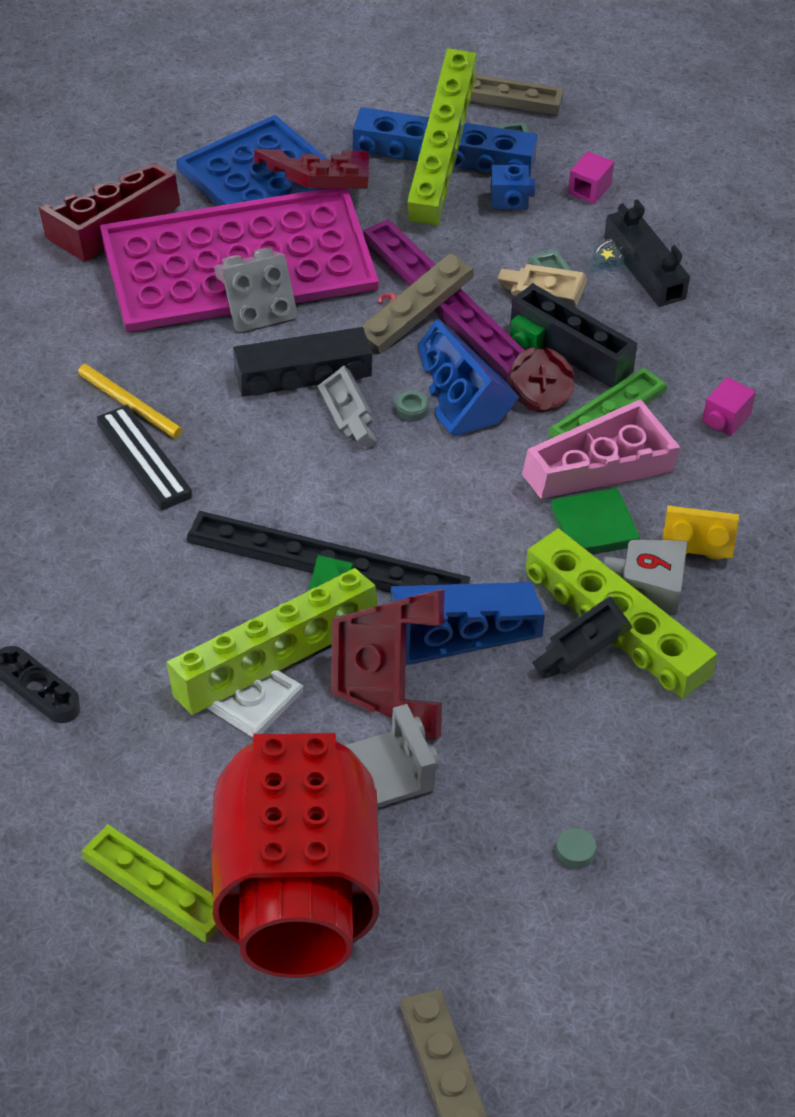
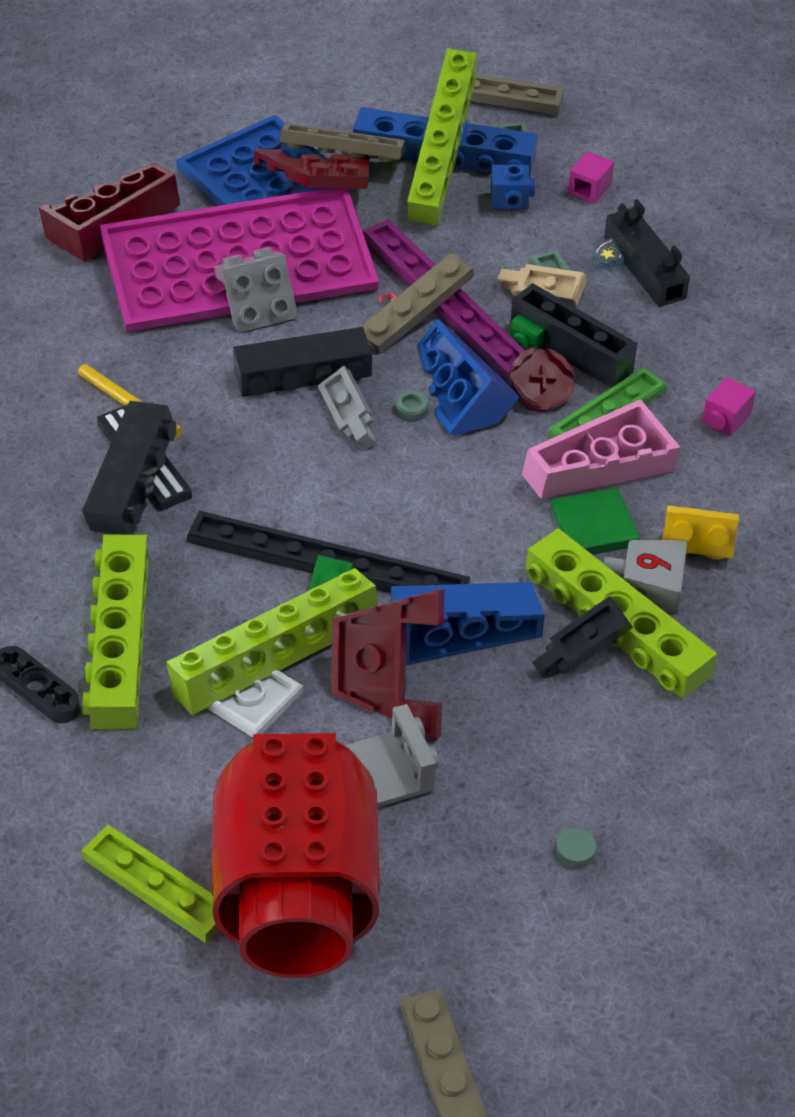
(118, 633): none -> lime brick
(129, 468): none -> black brick
(353, 143): none -> dark tan plate

